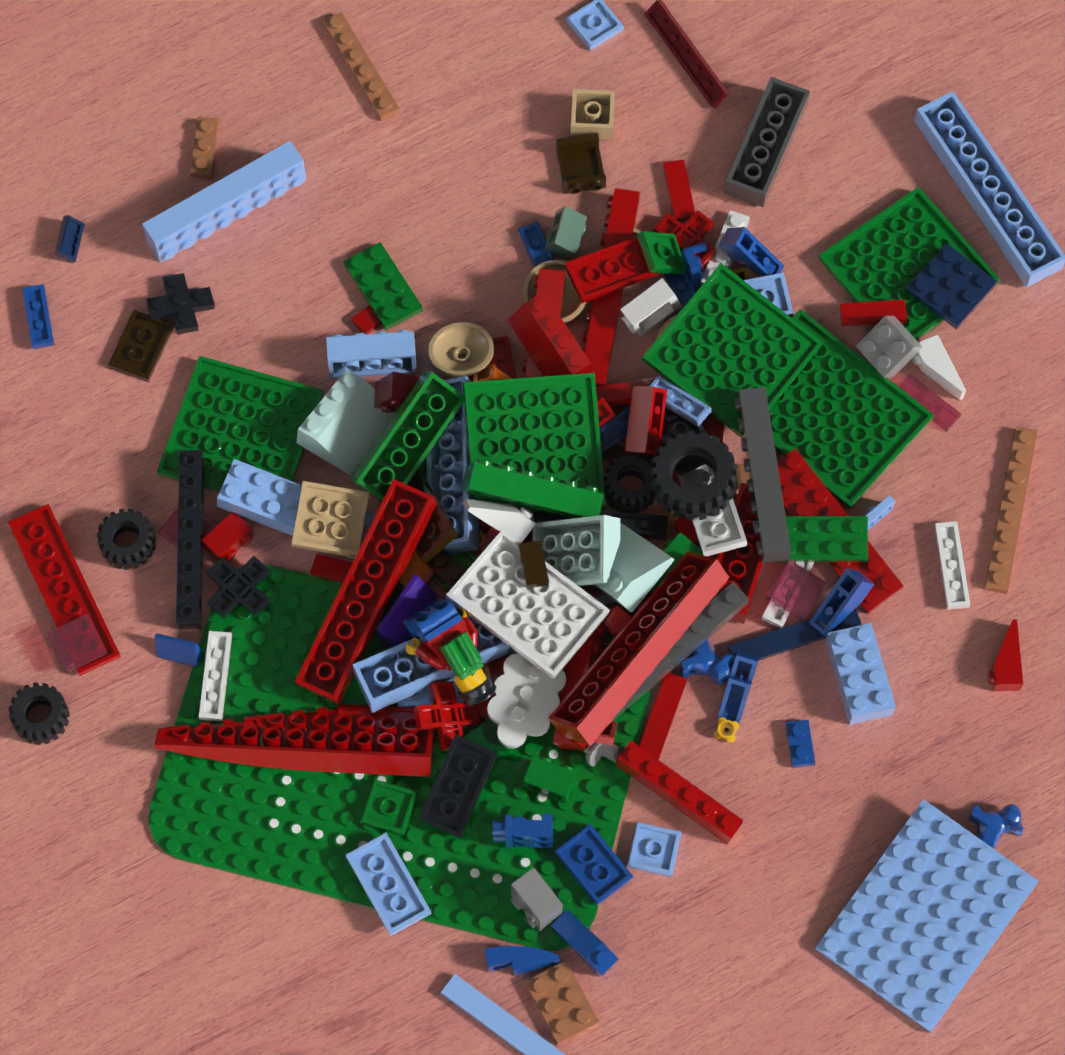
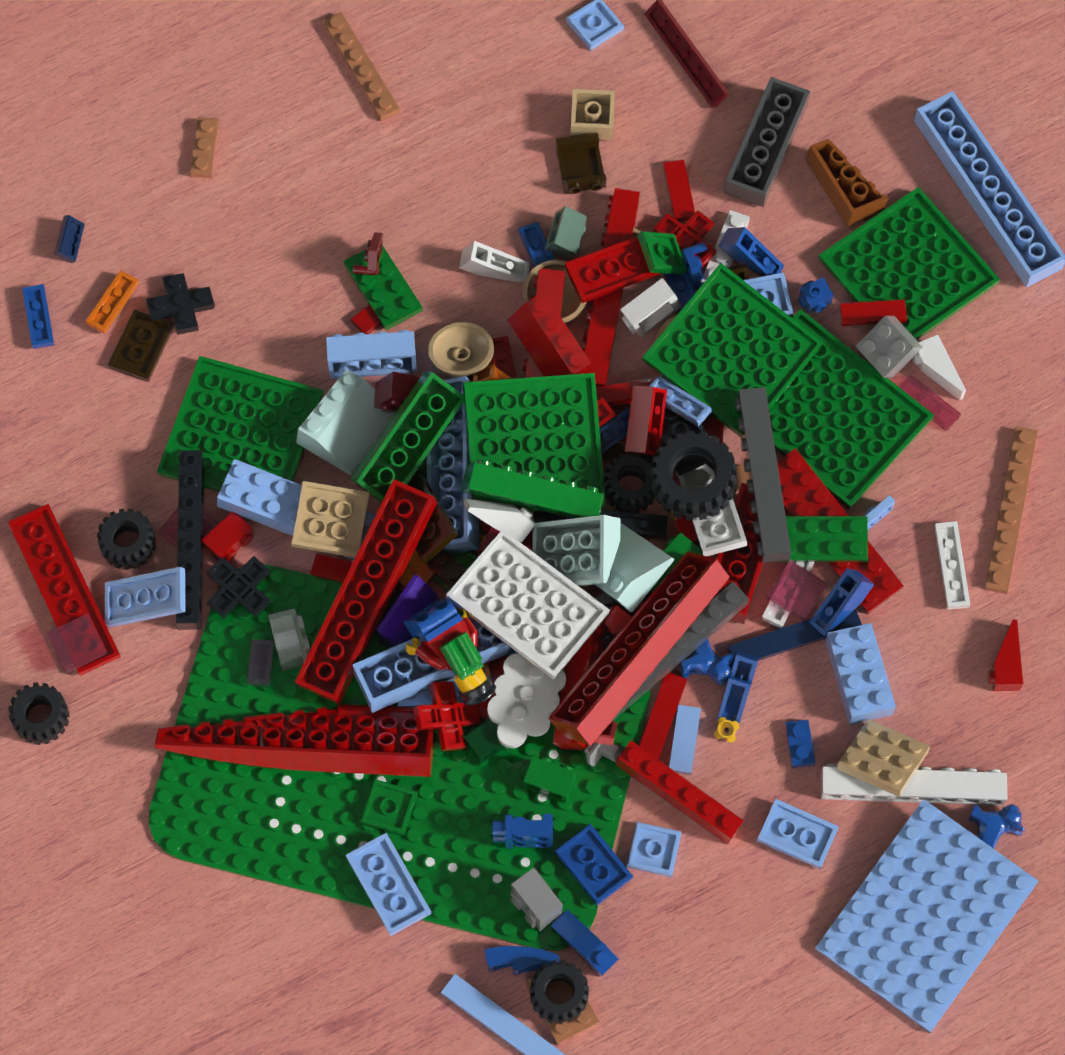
(112, 302): none -> orange plate
(145, 597): none -> light blue plate
(178, 650): blue slope -> none
(215, 676): white plate -> none
(225, 201): light blue brick -> none
(260, 662): none -> plate
(288, 638): none -> clear brick
(372, 256): none -> dark red plate
(458, 786): black plate -> none
(493, 263): none -> white slope
(533, 564): dark brown tile -> none
(559, 972): none -> black tyre
(684, 739): none -> light blue tile
(797, 834): none -> light blue plate
(815, 295): none -> blue brick
(845, 186): none -> dark orange wedge
(883, 757): none -> tan plate
(927, 784): none -> white brick
(951, 286): dark blue plate -> none

